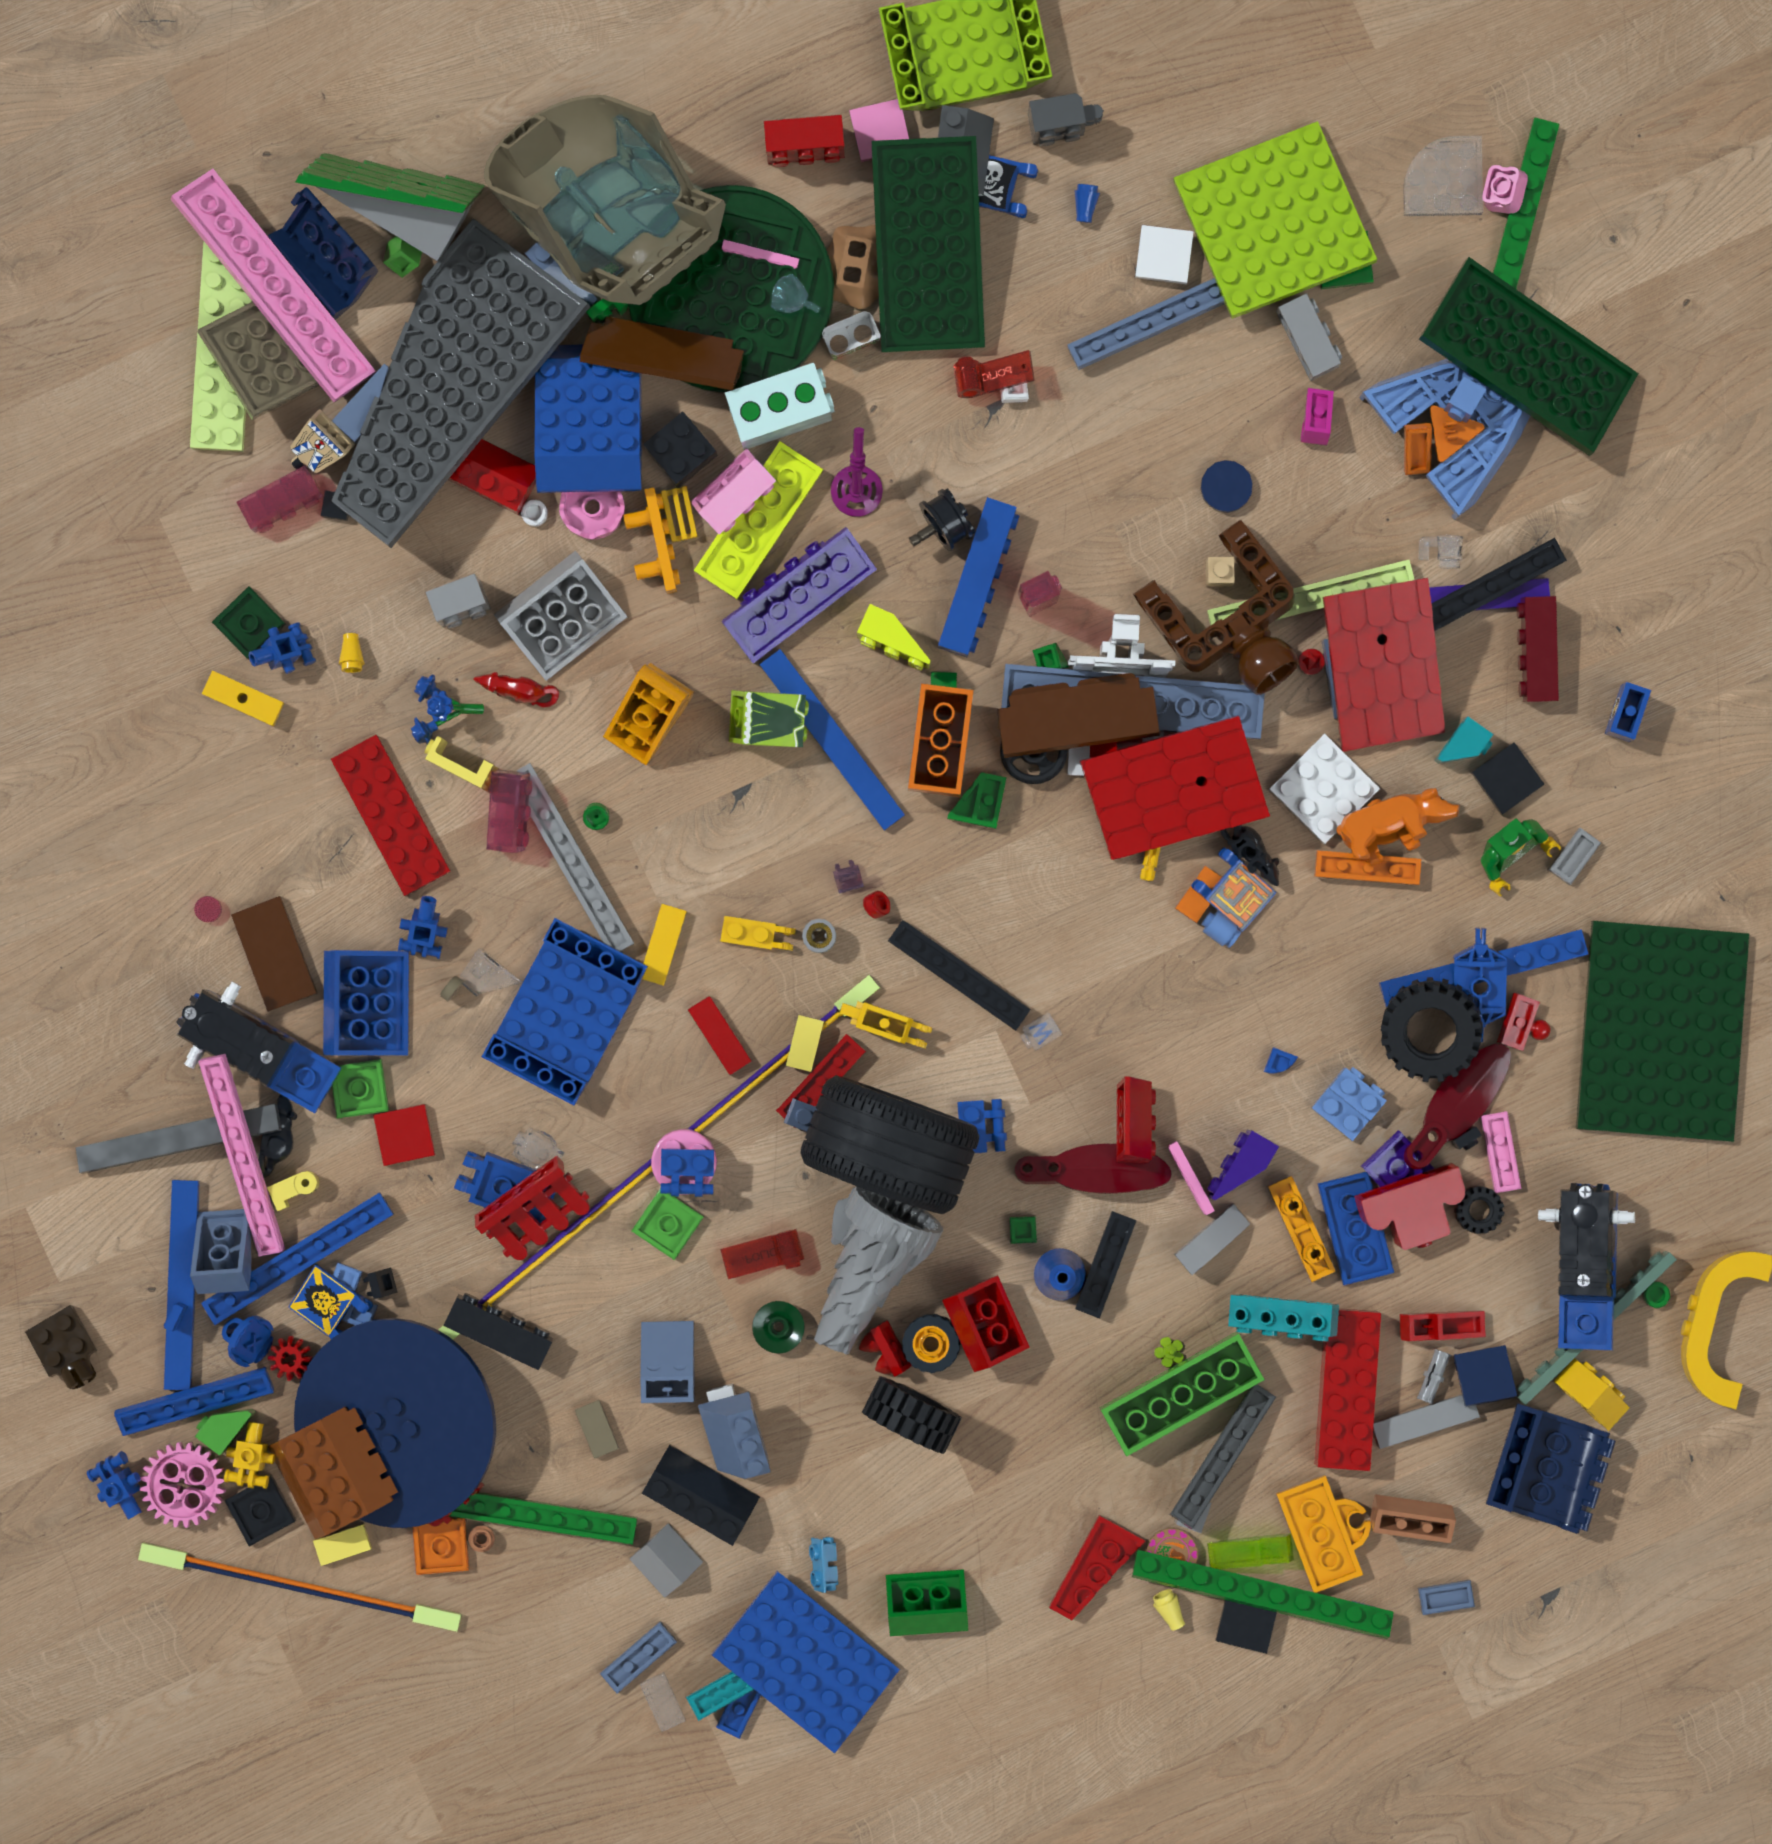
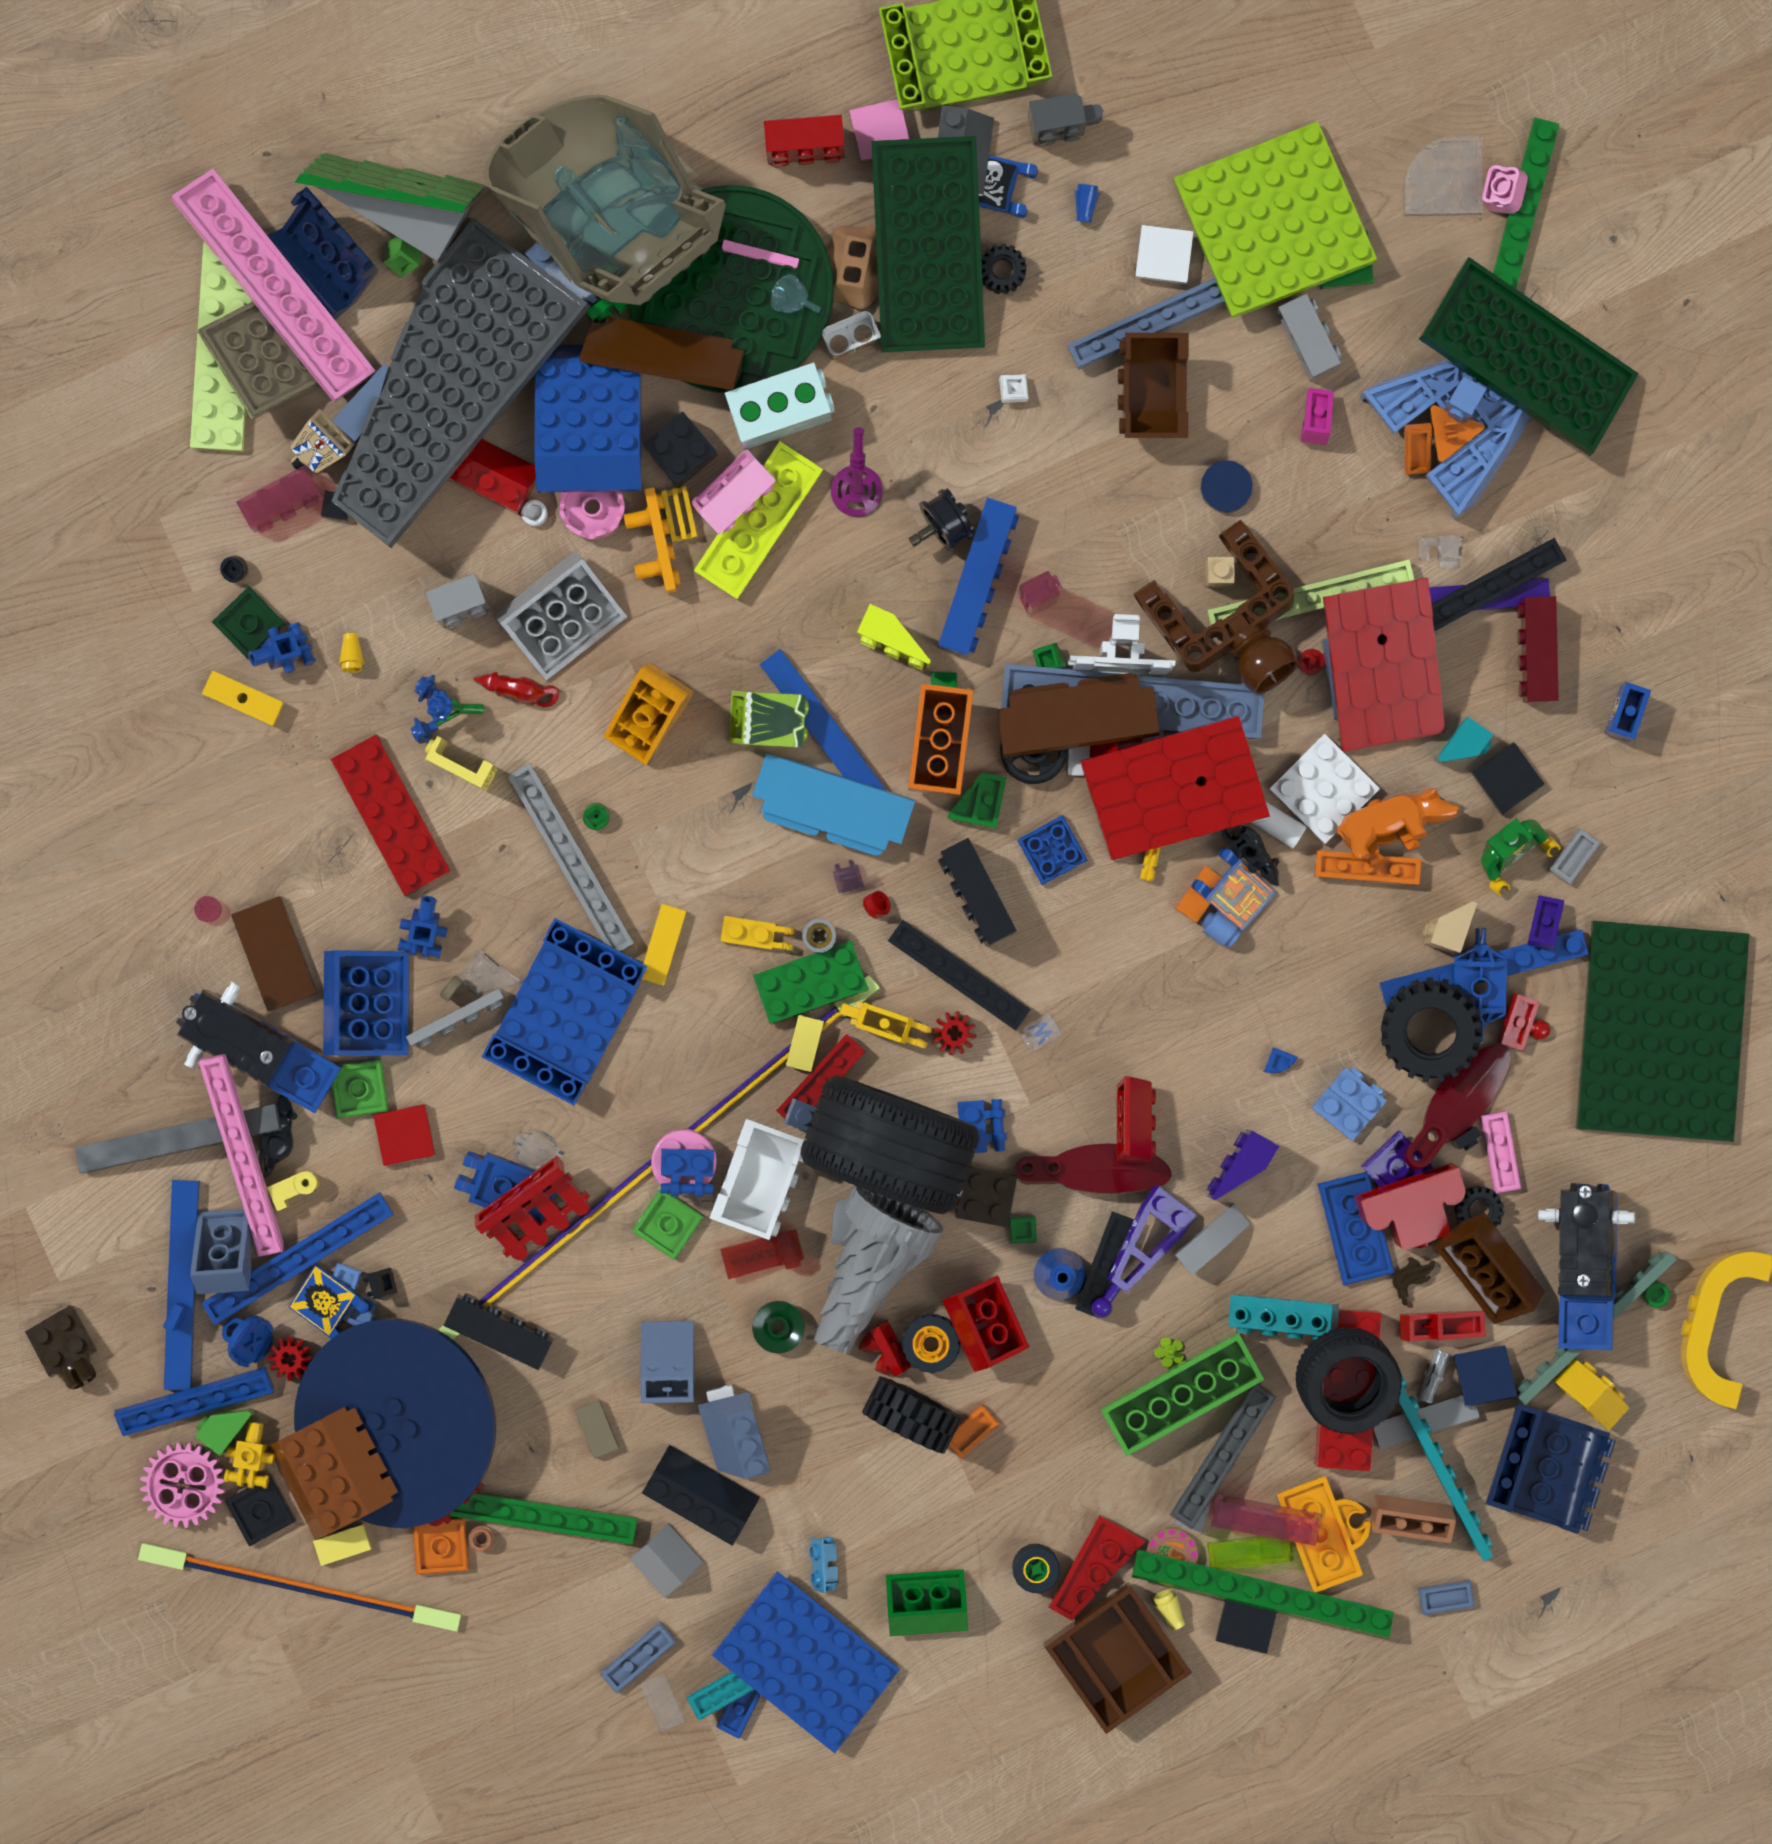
(117, 1484): blue piece -> none
(234, 568): none -> black tile
(447, 1023): none -> light grey plate
(509, 811): clear pink brick -> none
(719, 1035): red tile -> none
(758, 1180): none -> white cylinder
(798, 593): plate -> none
(810, 982): none -> green plate
(820, 800): none -> dark azure slope
(947, 1038): none -> red gear
(972, 1431): none -> orange tile
(977, 891): none -> black brick
(979, 378): clear red door -> none
(986, 1197): none -> dark brown plate
(1017, 262): none -> black tyre
(1038, 1576): none -> black wheel
(1052, 850): none -> blue tile
(1117, 1658): none -> reddish brown slope
(1153, 385): none -> reddish brown cylinder
(1170, 1213): none -> plate
(1190, 1178): bright pink tile -> none
(1266, 1520): none -> clear pink brick
(1281, 826): none -> white brick
(1301, 1228): light orange plate -> none
(1366, 1410): none -> black tyre
(1410, 1275): none -> dark brown piece
(1444, 1473): none -> teal plate
(1450, 929): none -> tan slope
(1490, 1269): none -> reddish brown slope
(1546, 922): none -> dark purple plate

